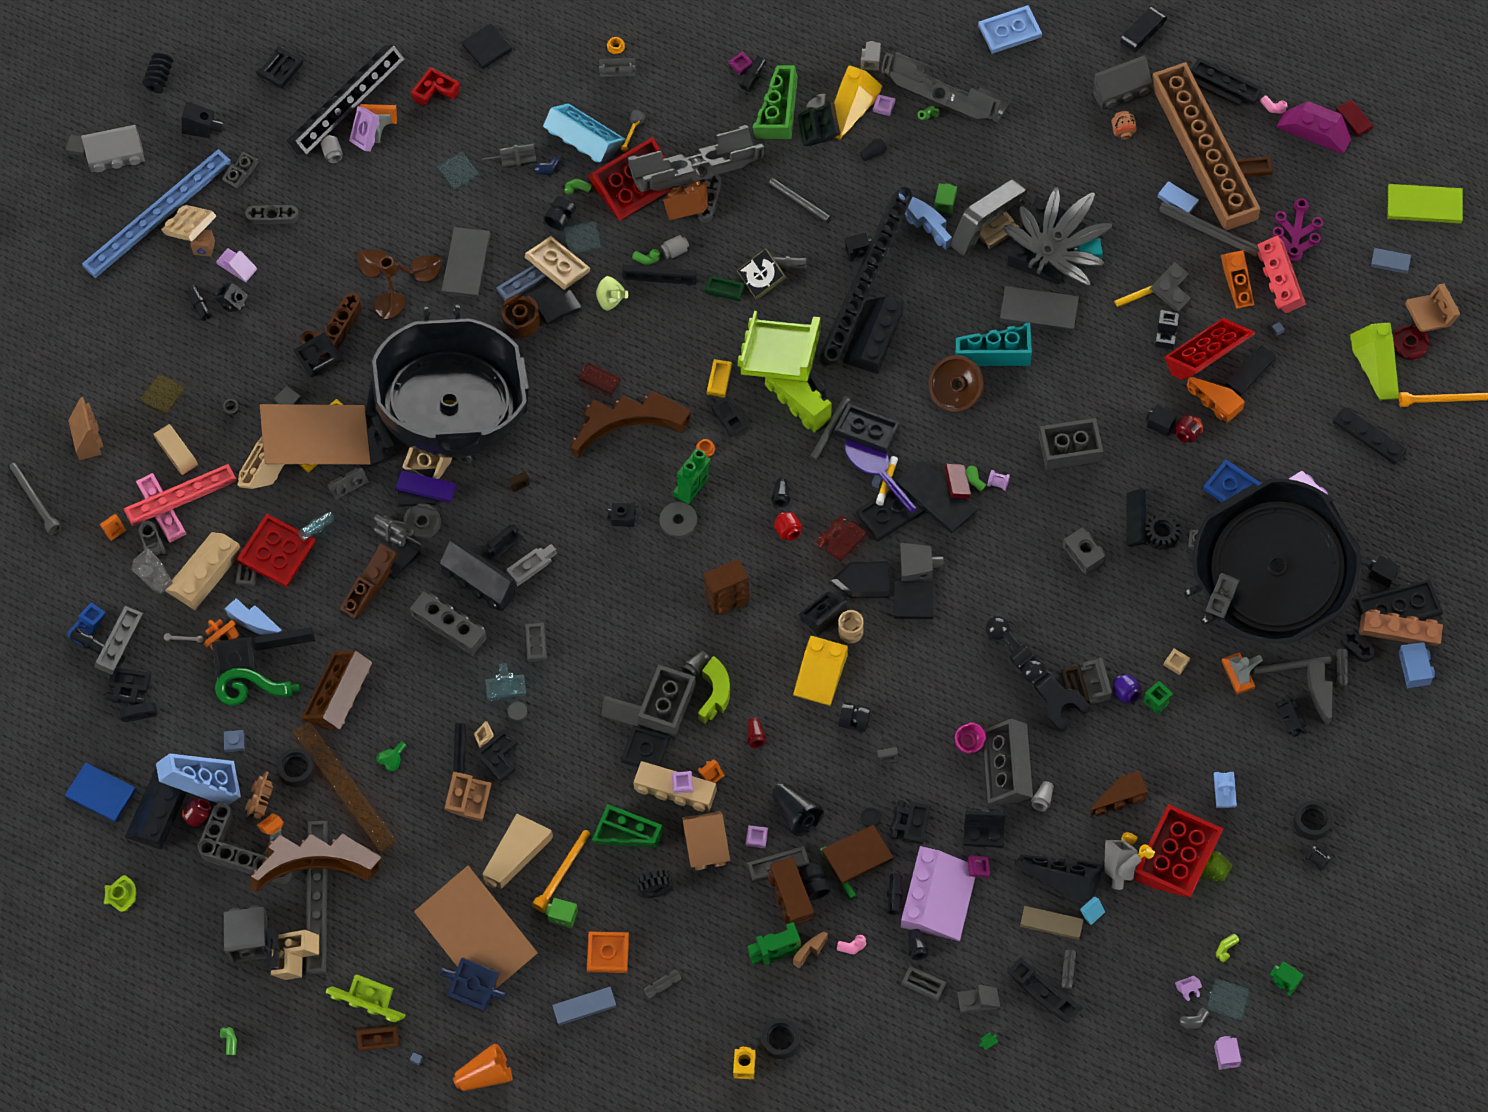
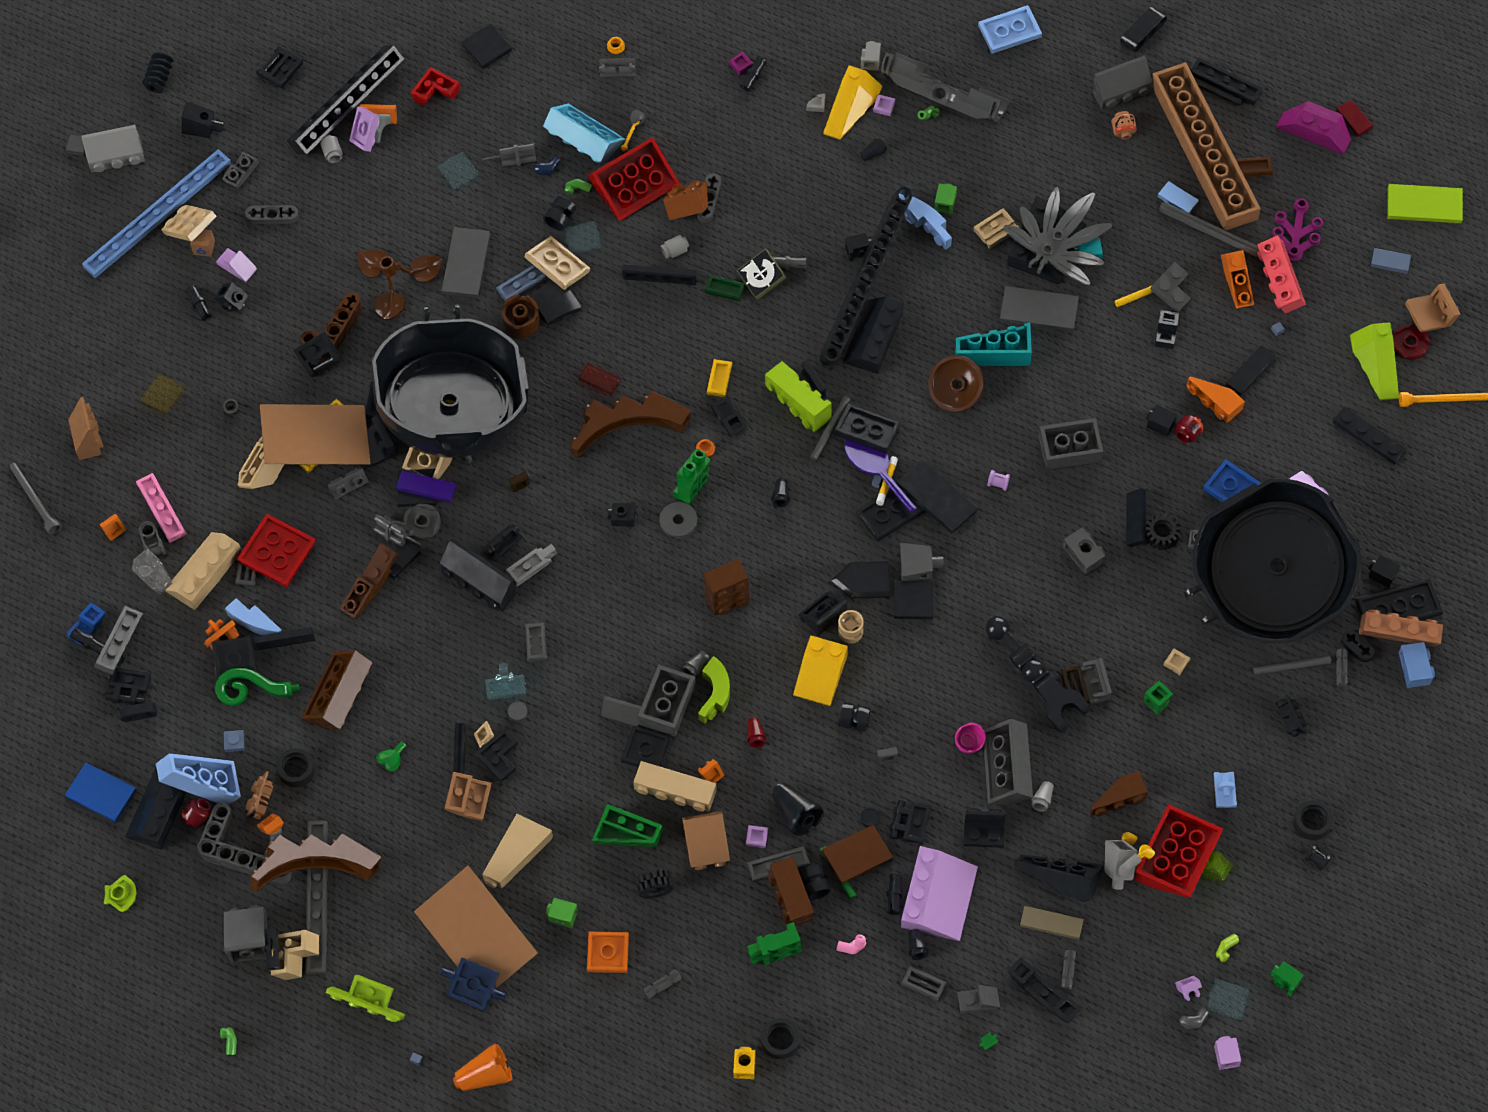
(167, 637): light grey hinge -> none
(175, 449): tan beam -> none
(180, 495): coral tile -> none
(288, 397): dark grey tile -> none
(316, 525): clear light blue pin -> none
(344, 786): clear orange tile -> none
(377, 1036): reddish brown slope -> none
(469, 642): dark grey brick -> none
(541, 902): light orange piece -> none
(584, 1006): sand blue tile -> none
(610, 293): yellowish green piece -> none
(647, 259): bright green arm -> none
(682, 782): lavender tile -> none
(731, 153): dark grey piece -> none
(777, 112): bright green wedge -> none
(779, 349): lime panel -> none
(788, 526): red head -> none
(800, 200): dark grey bar -> none
(813, 946): medium nougat slope -> none
(819, 124): black slope -> none
(845, 541): clear red plate -> none
(957, 481): tile -> none
(973, 478): bright green arm -> none
(978, 866): magenta tile -> none
(984, 212): dark grey beam -> none
(1092, 910): medium azure tile -> none
(1126, 688): dark purple head -> none
(1206, 348): red slope -> none
(1222, 595): dark grey slope -> none
(1239, 670): piece -> none
(1279, 107): bright pink arm -> none
(1320, 690): dark grey slope -> none

